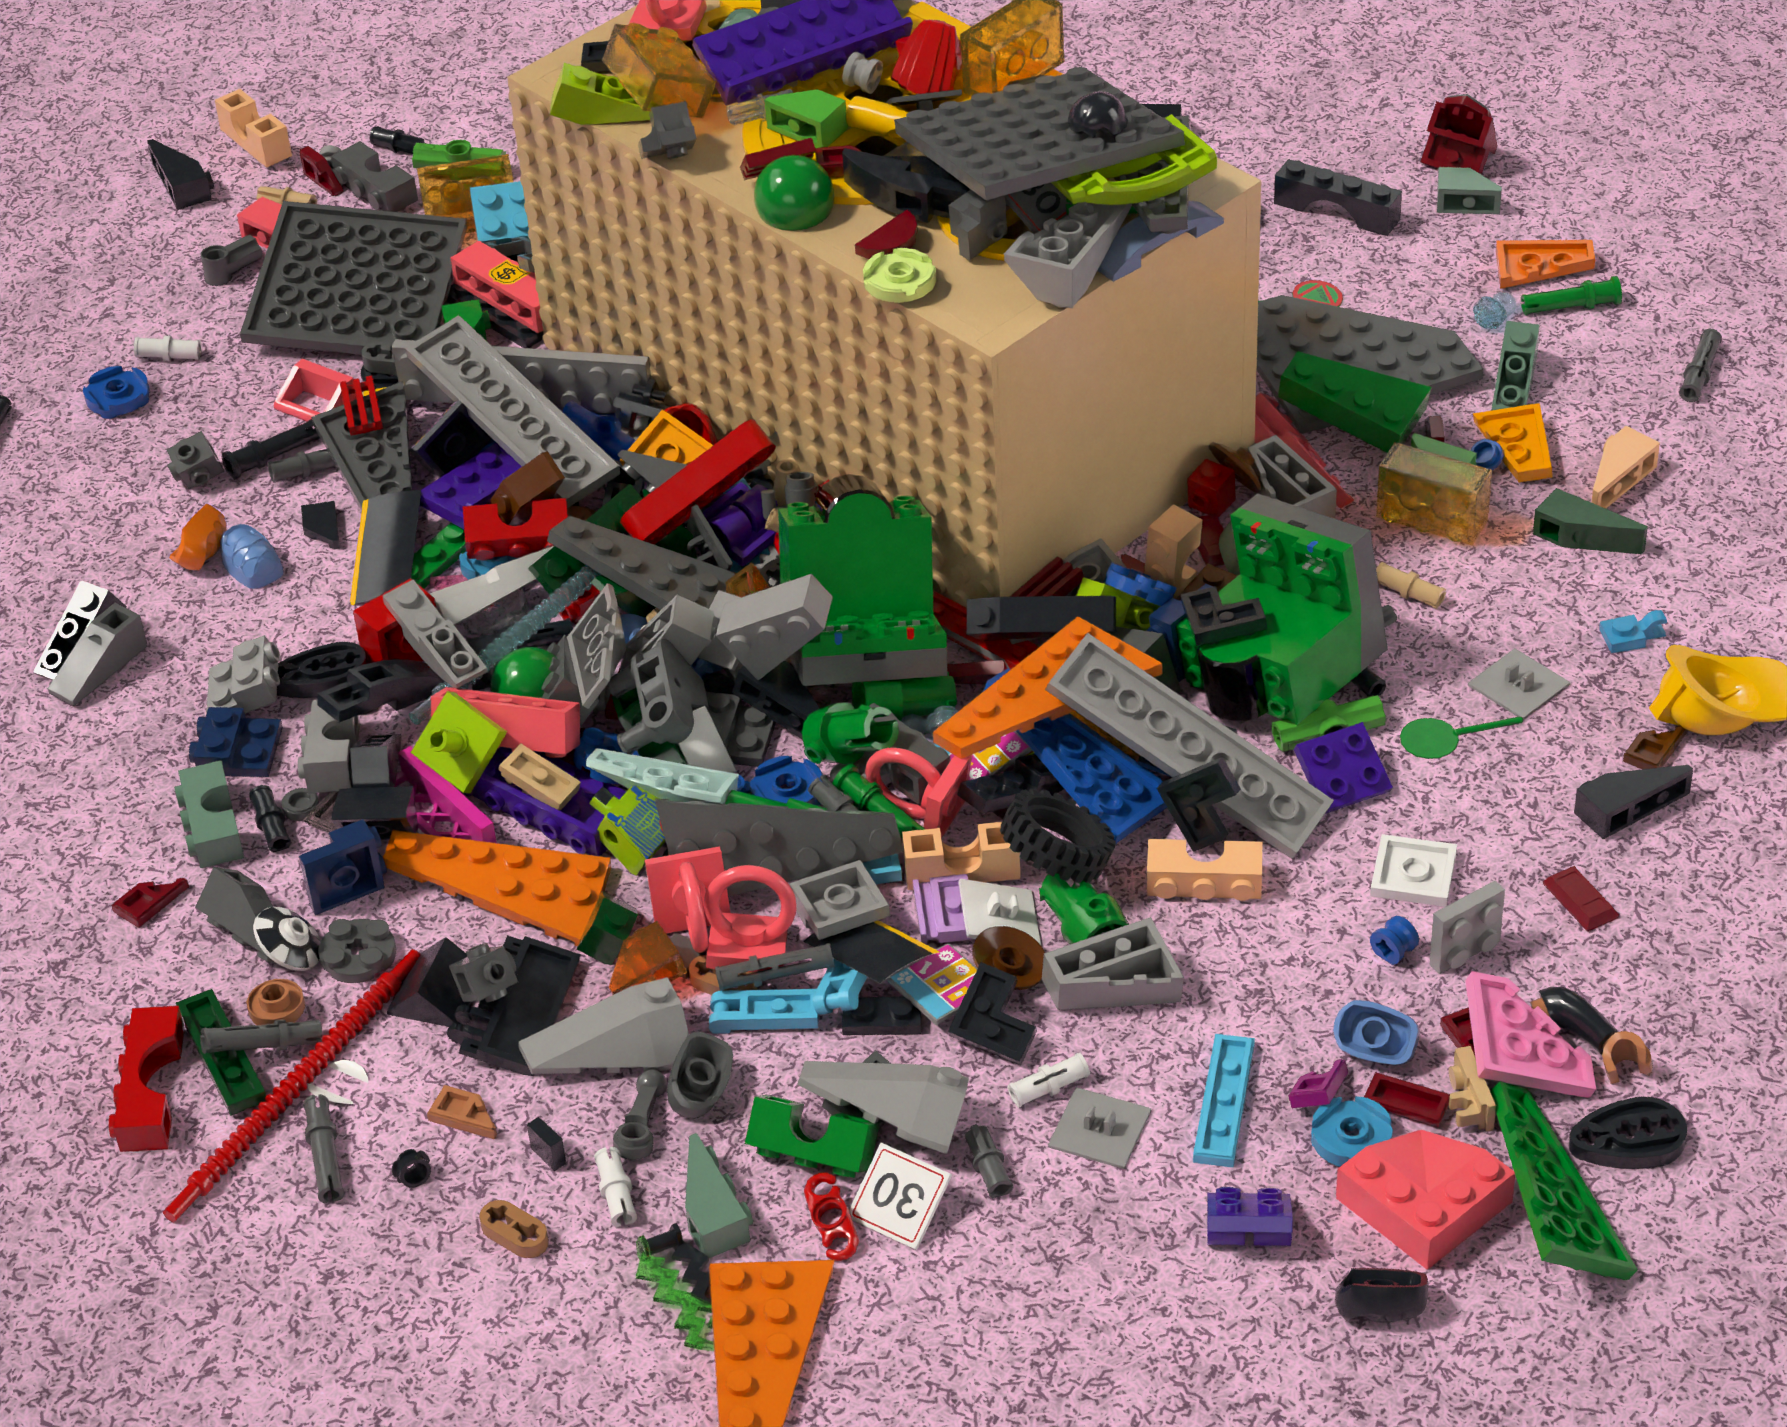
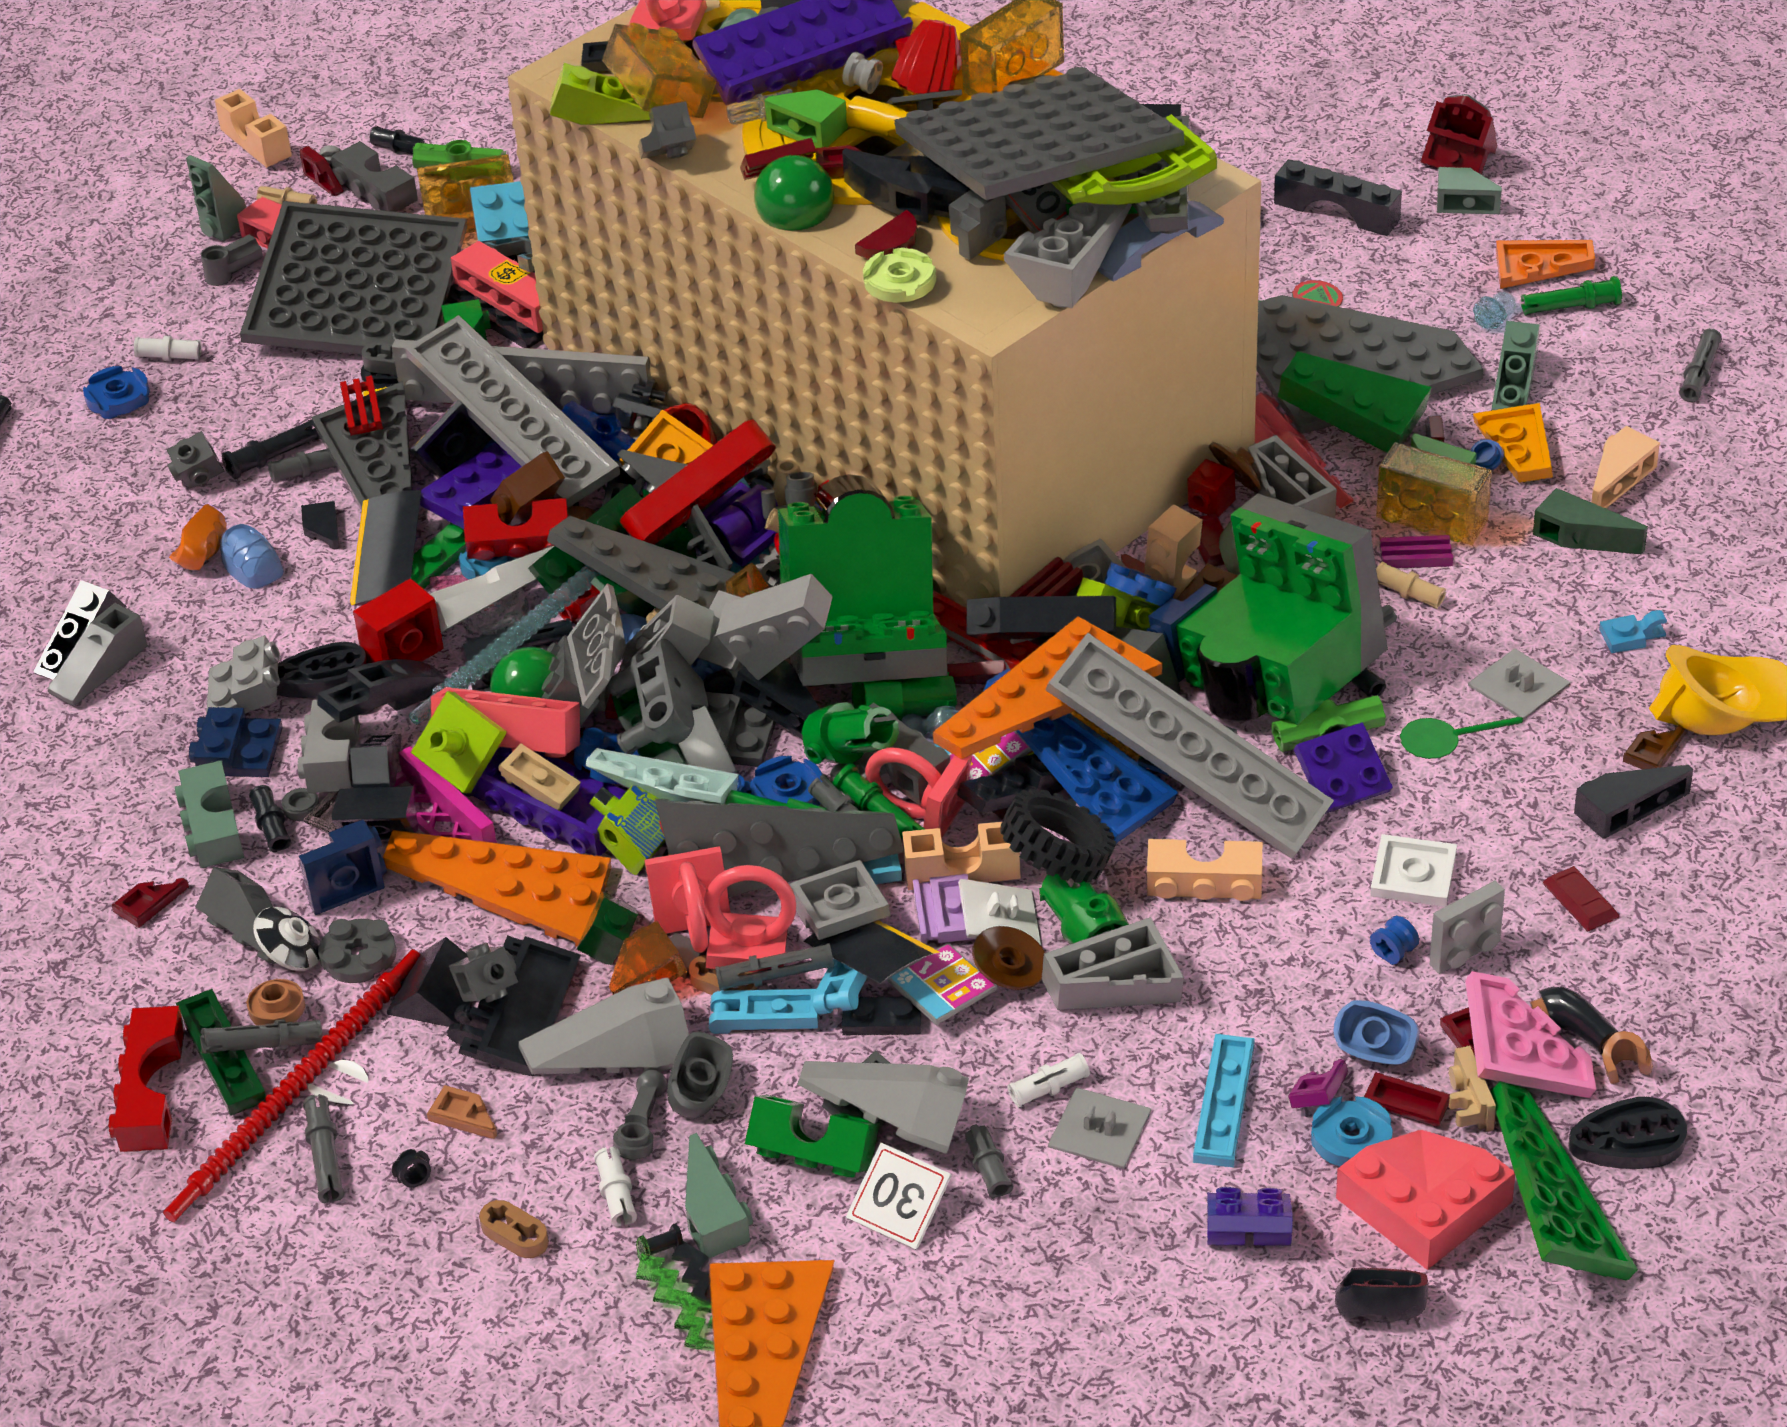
(180, 175): black slope -> none
(215, 200): none -> sand green slope
(315, 380): coral tile -> none
(433, 637): light grey slope -> none
(546, 1143): black tile -> none
(842, 1228): red piece -> none
(982, 1019): black plate -> none
(1096, 112): black hair -> none
(1192, 799): black plate -> none
(1215, 622): black plate -> none
(1416, 551): none -> magenta tile

